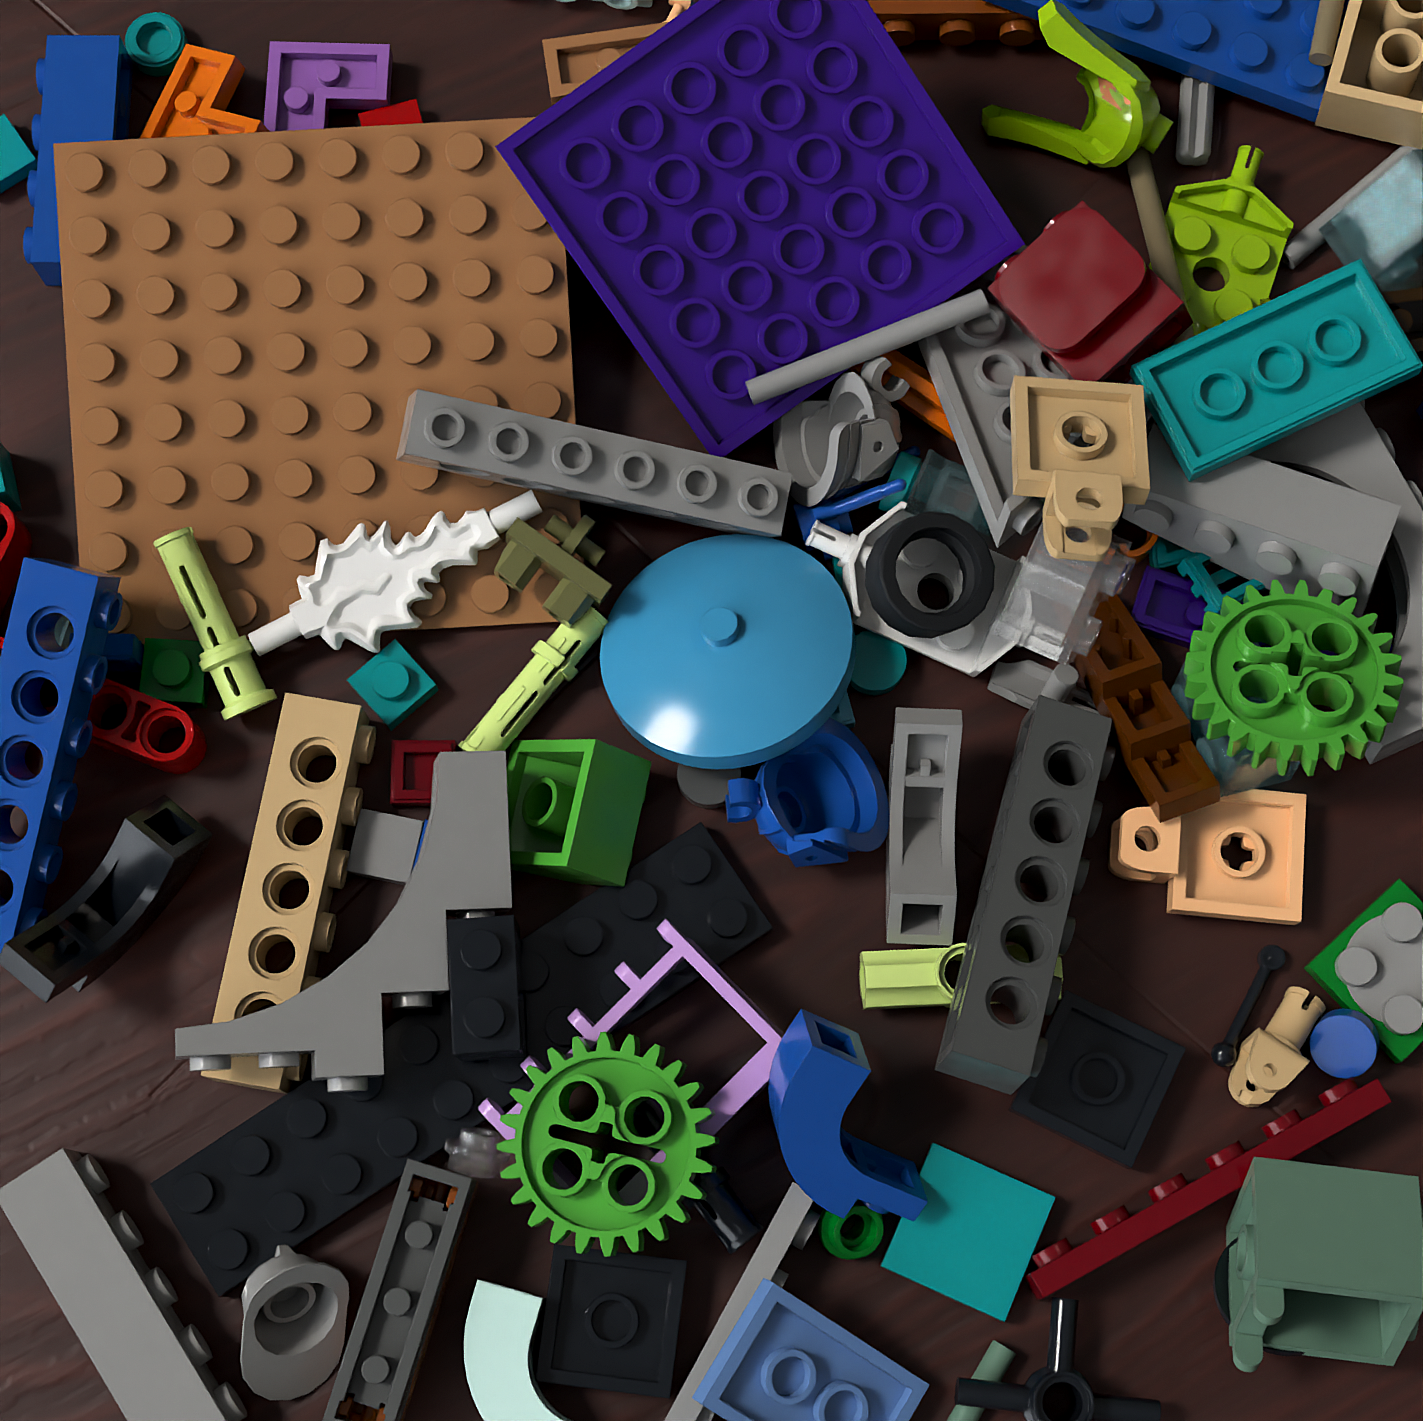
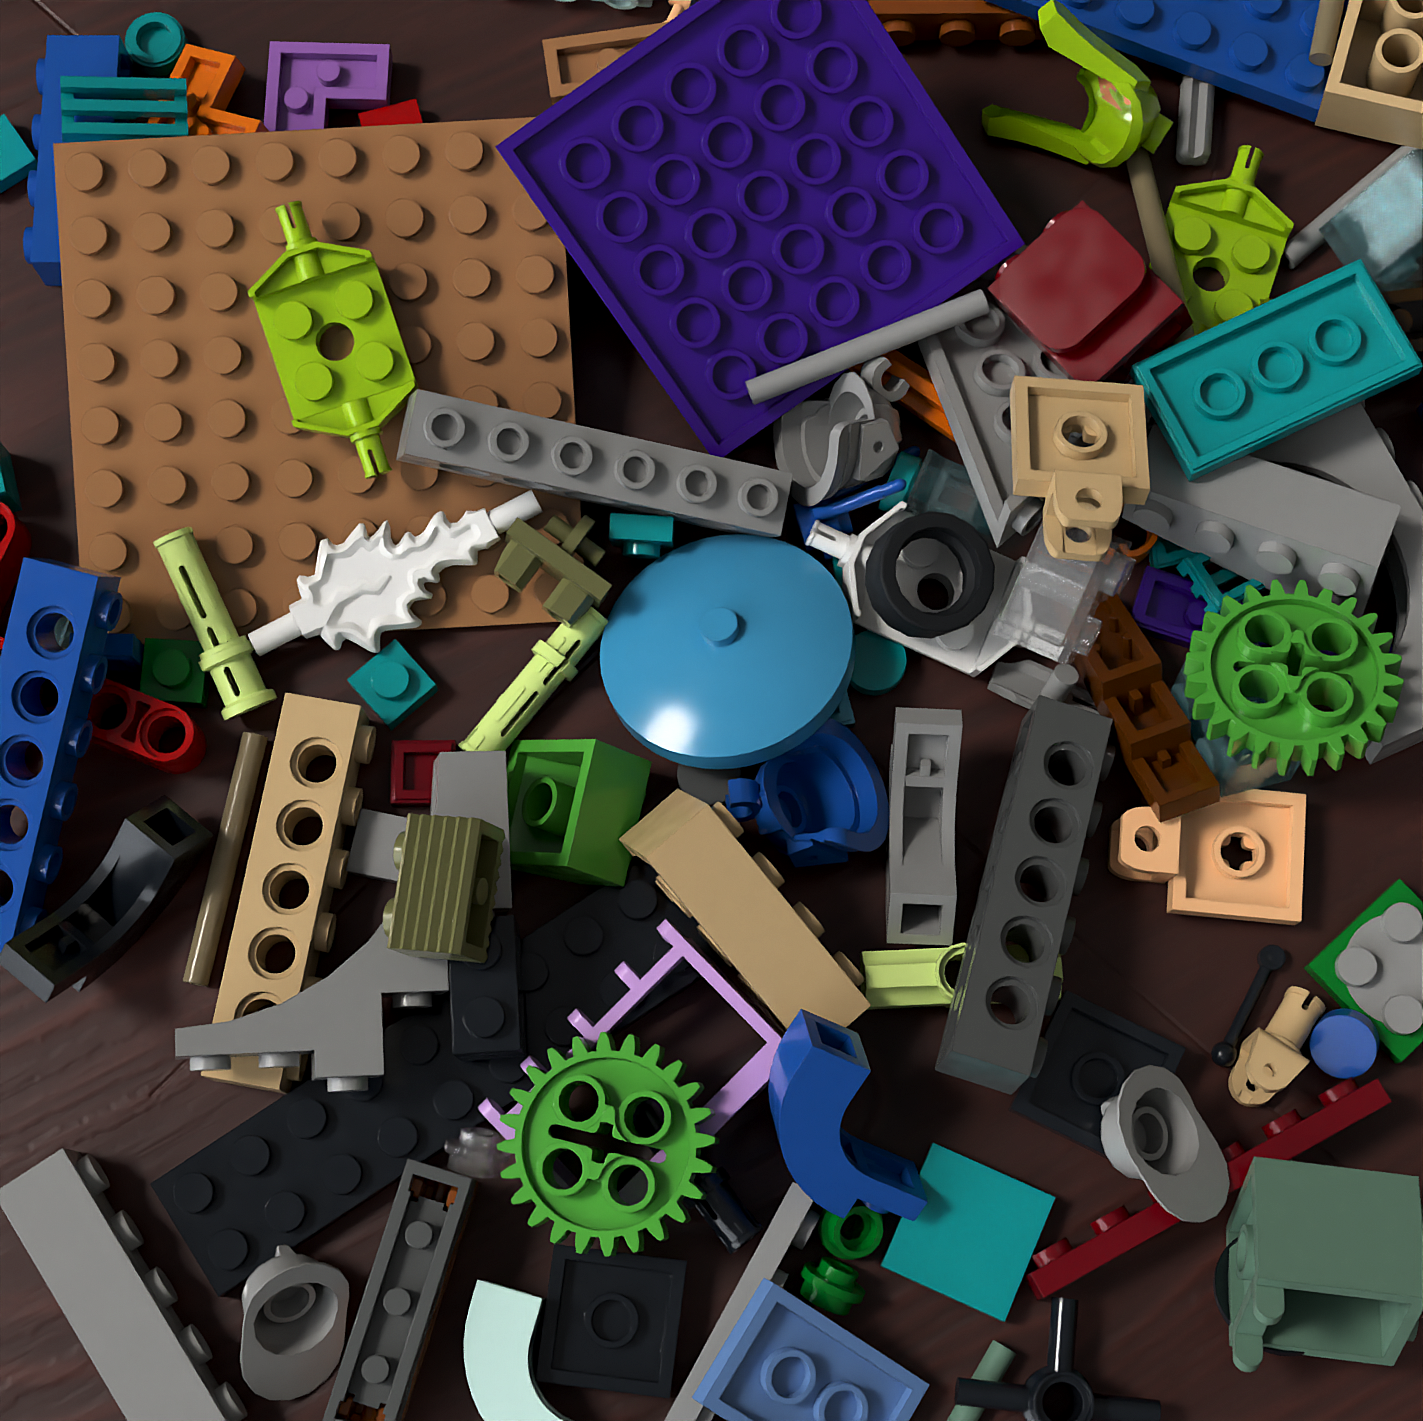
(139, 90): none -> teal tile
(225, 859): none -> dark tan piece
(301, 298): none -> lime plate
(444, 888): none -> olive brick
(642, 534): none -> teal plate
(744, 912): none -> tan wedge
(831, 1285): none -> green plate
(1162, 1139): none -> light grey piece

